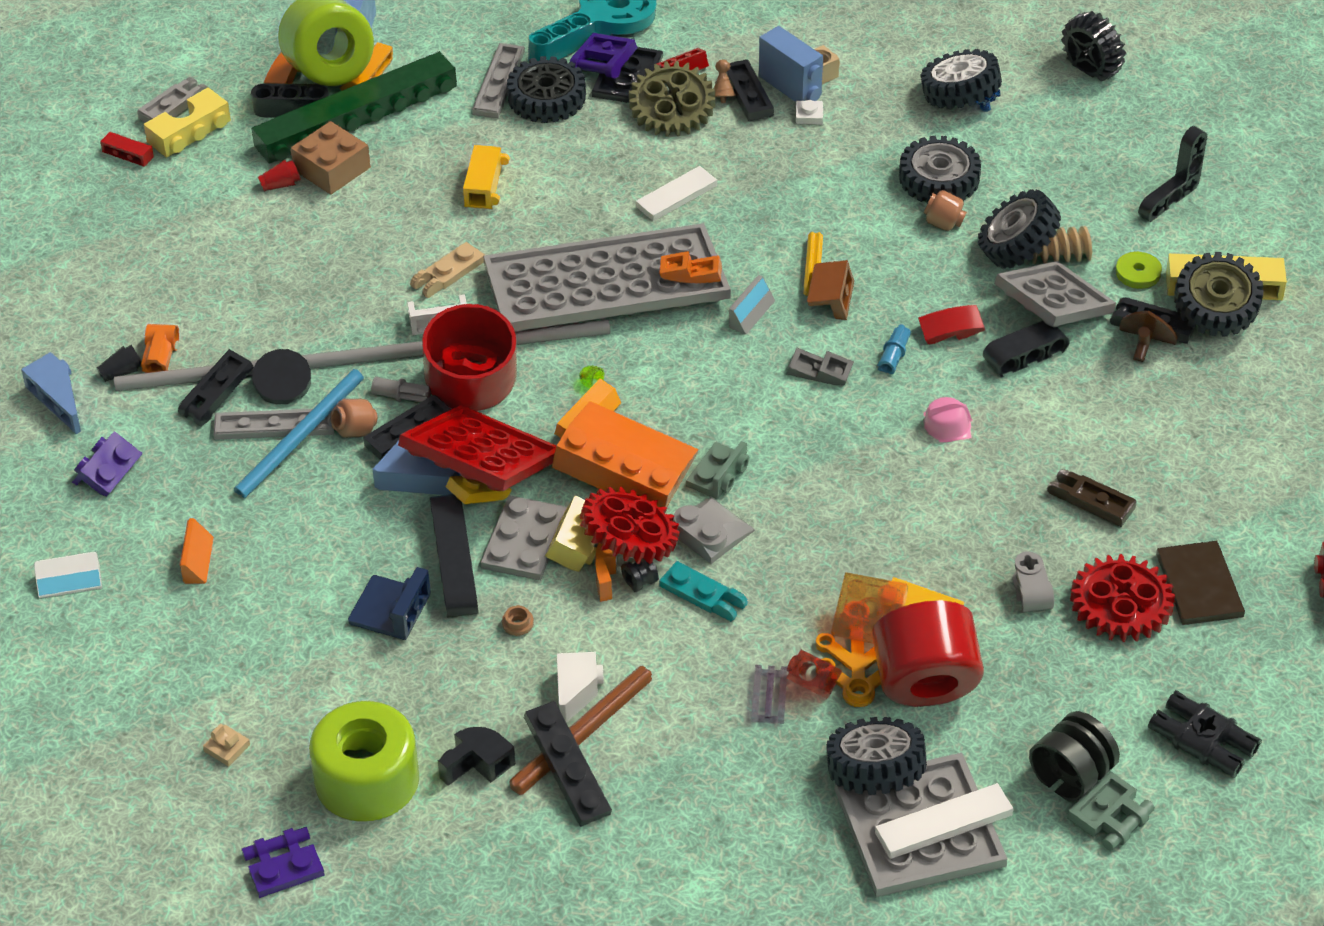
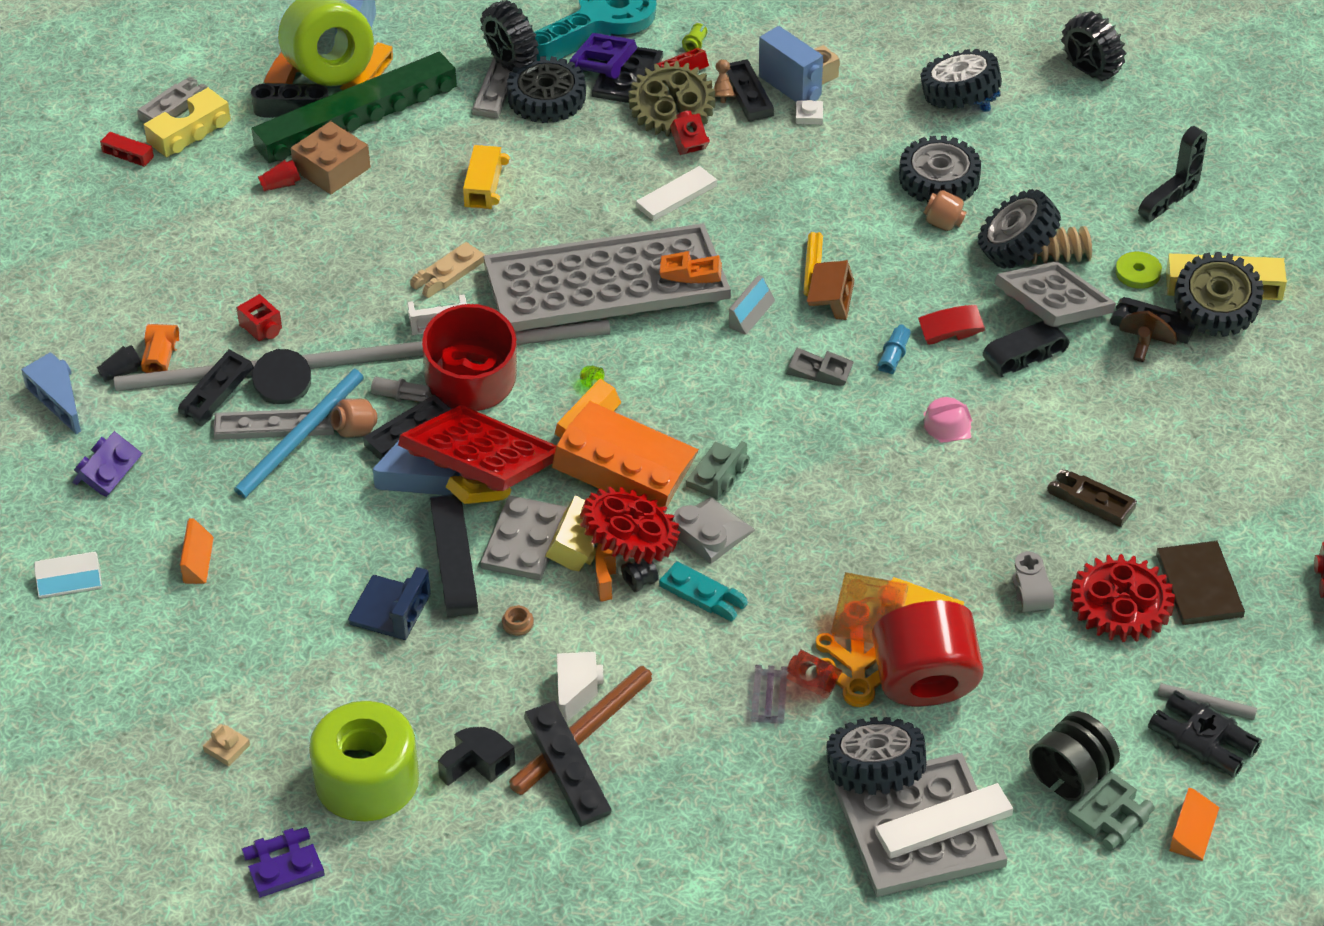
(264, 323): none -> red brick
(509, 35): none -> black gear
(689, 141): none -> red brick
(694, 38): none -> lime pin
(1194, 826): none -> orange slope
(1215, 703): none -> light grey bar

